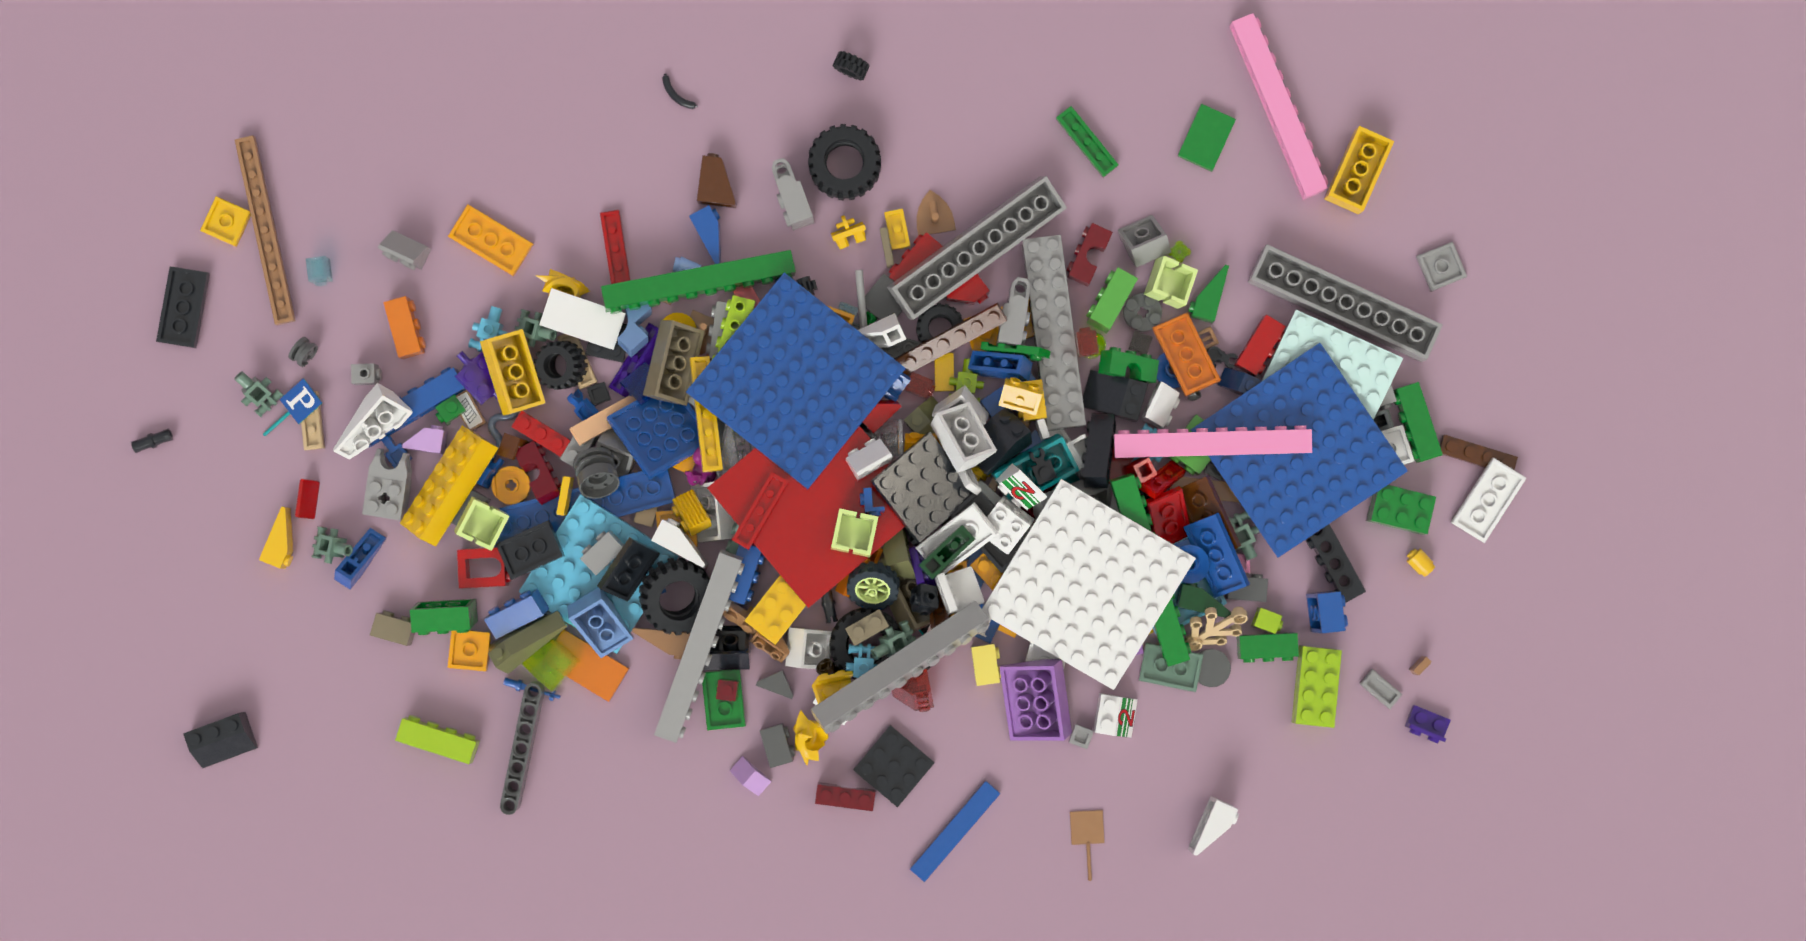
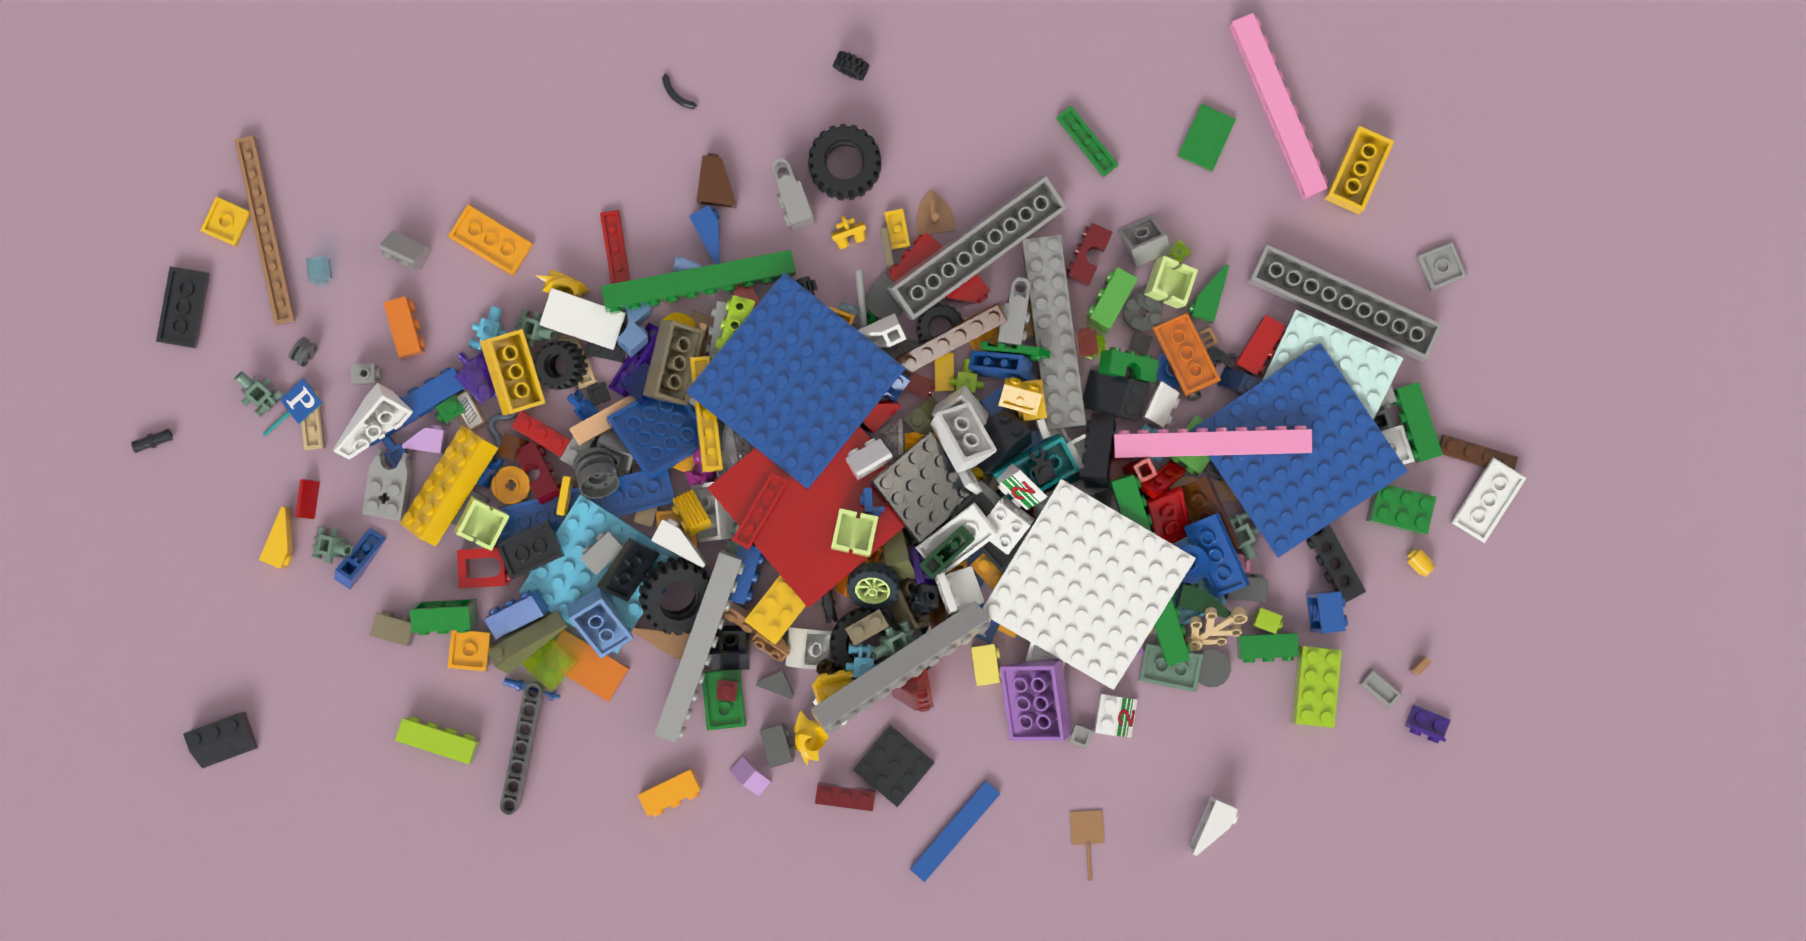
(670, 793): none -> light orange brick

